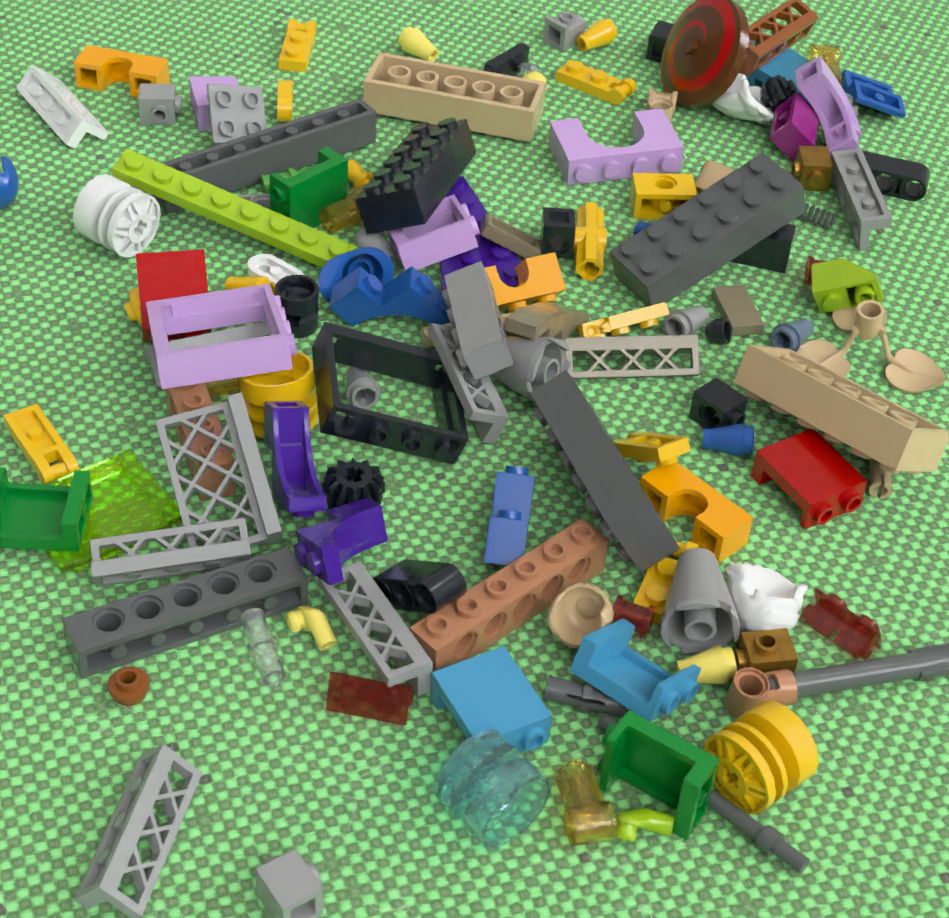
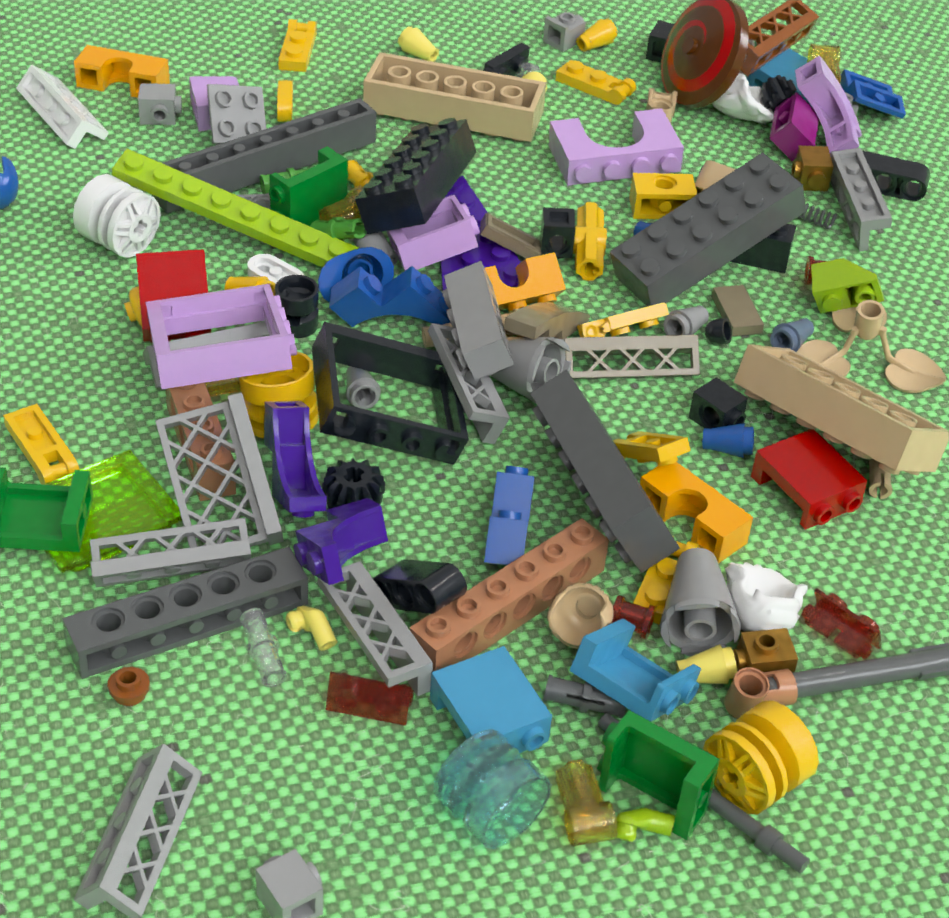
(341, 228): none -> bright green pin

